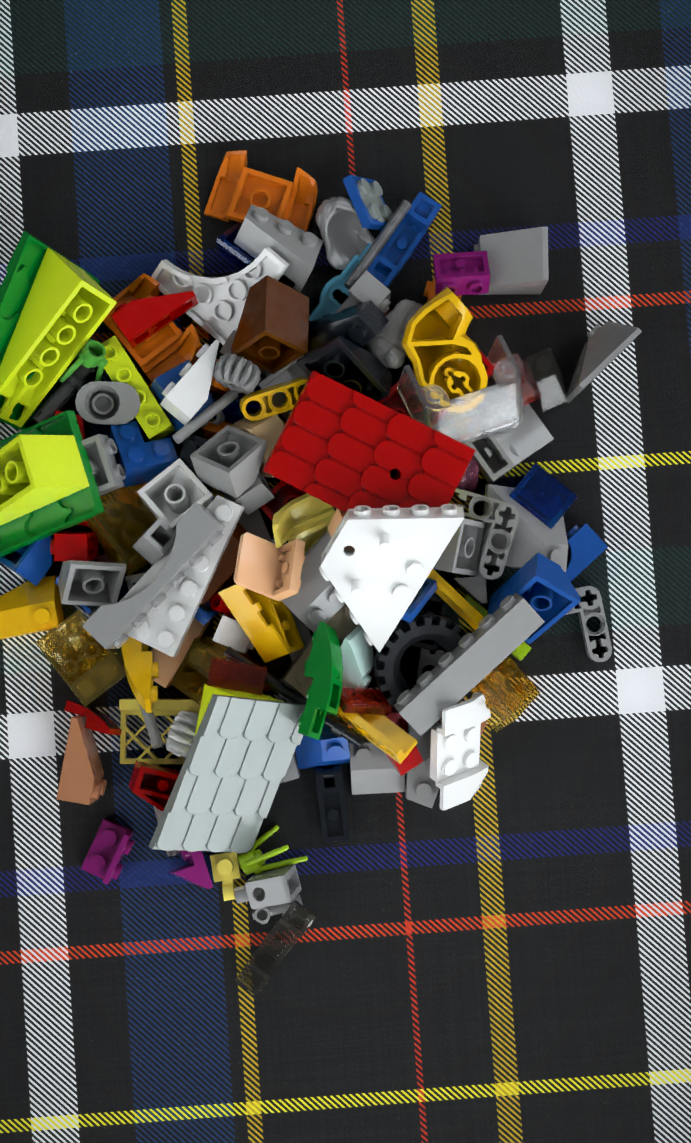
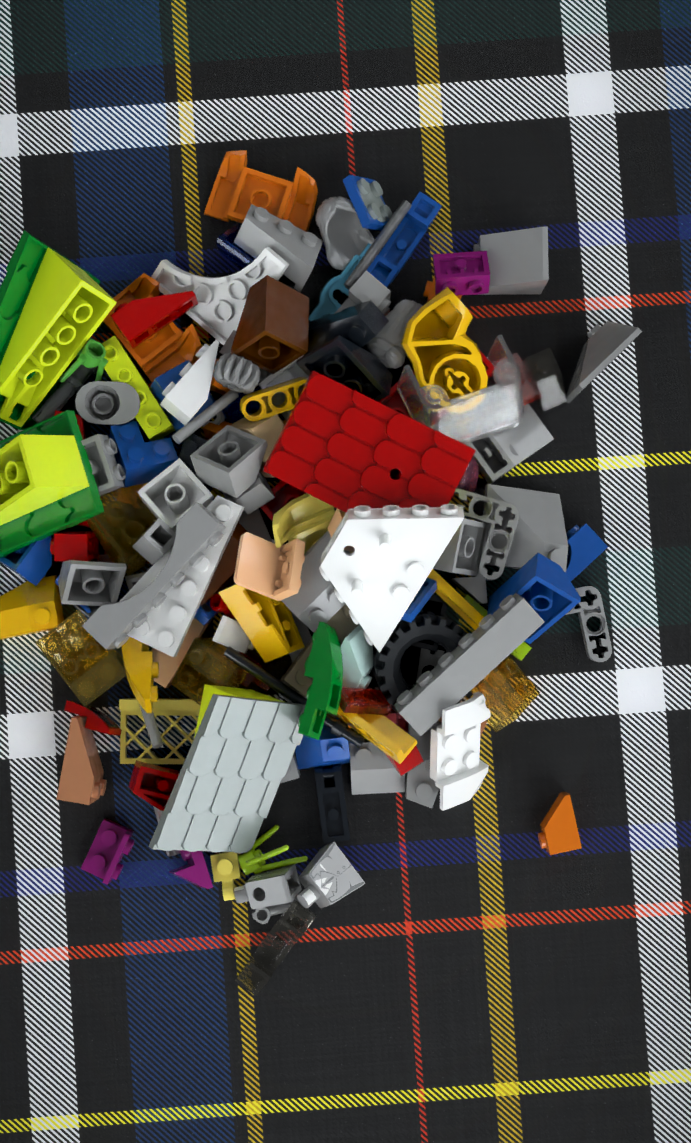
(182, 733): white gear -> none
(237, 676): clear red plate -> none
(328, 878): none -> light grey torso
(543, 495): clear blue slope -> none
(560, 827): none -> orange slope

